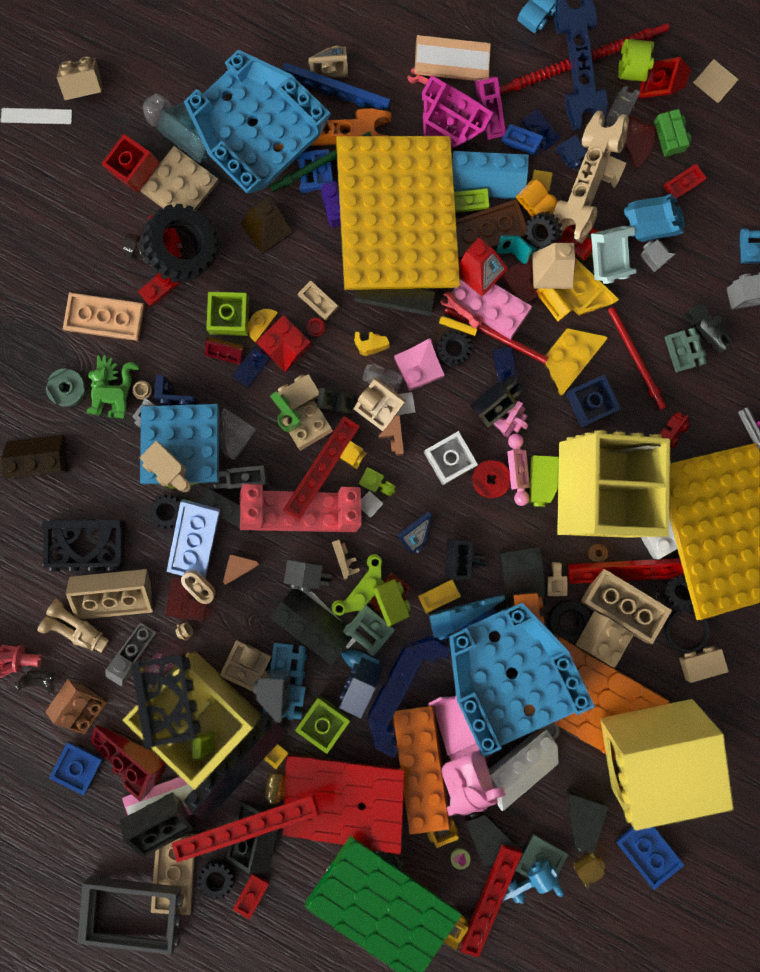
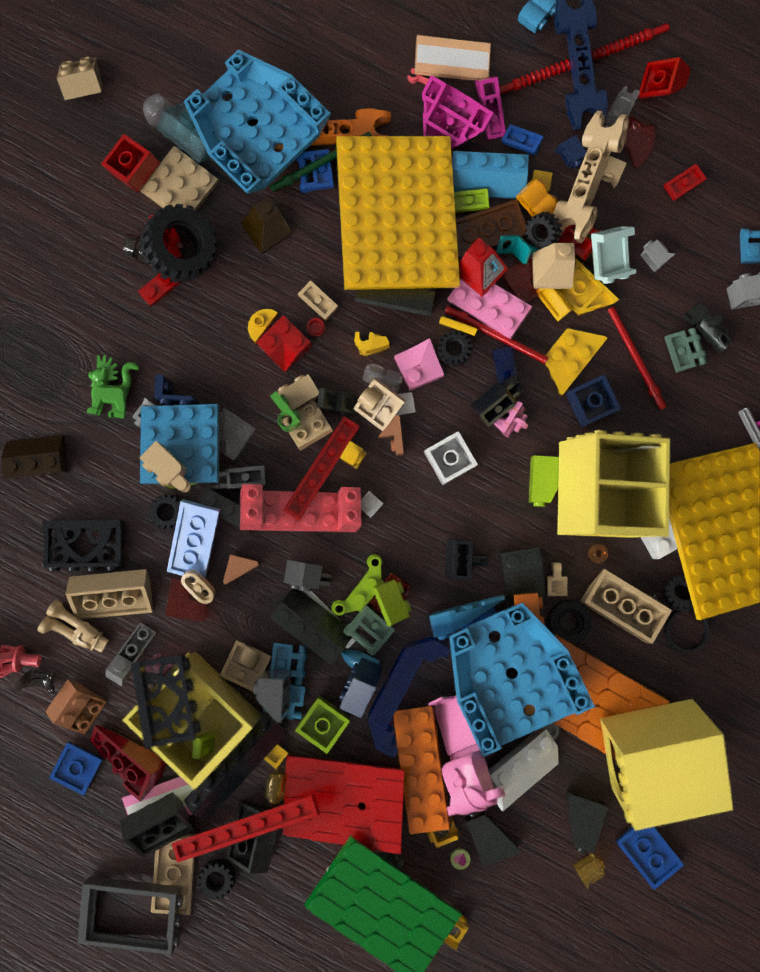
(44, 116): white sticker -> none
(55, 385): sand green plate -> none
(103, 316): light nougat tile -> none
(142, 390): tan plate -> none
(184, 631): tan plate -> none
(224, 350): dark red plate -> none
(227, 313): lime brick -> none
(251, 367): clear blue plate -> none
(251, 895): red plate -> none
(330, 62): tan slope -> none
(331, 201): dark purple brick -> none
(341, 90): blue plate -> none
(341, 550): tan plate -> none
(372, 480): lime plate -> none
(416, 534): slope -> none
(439, 596): yellow plate -> none
(474, 319): coral piece -> none
(490, 900): red plate -> none
(491, 468): red plate -> none
(518, 469): bright pink plate -> none
(538, 124): clear blue plate -> none
(540, 850): sand green plate -> none
(541, 877): dark azure piece -> none
(604, 639): tan brick -> none
(626, 570): red plate -> none
(636, 60): lime brick -> none
(655, 218): dark azure brick -> none
(672, 132): bright green brick -> none
(678, 425): red hinge -> none
(703, 664): tan piece -> none
(715, 81): tan sticker -> none

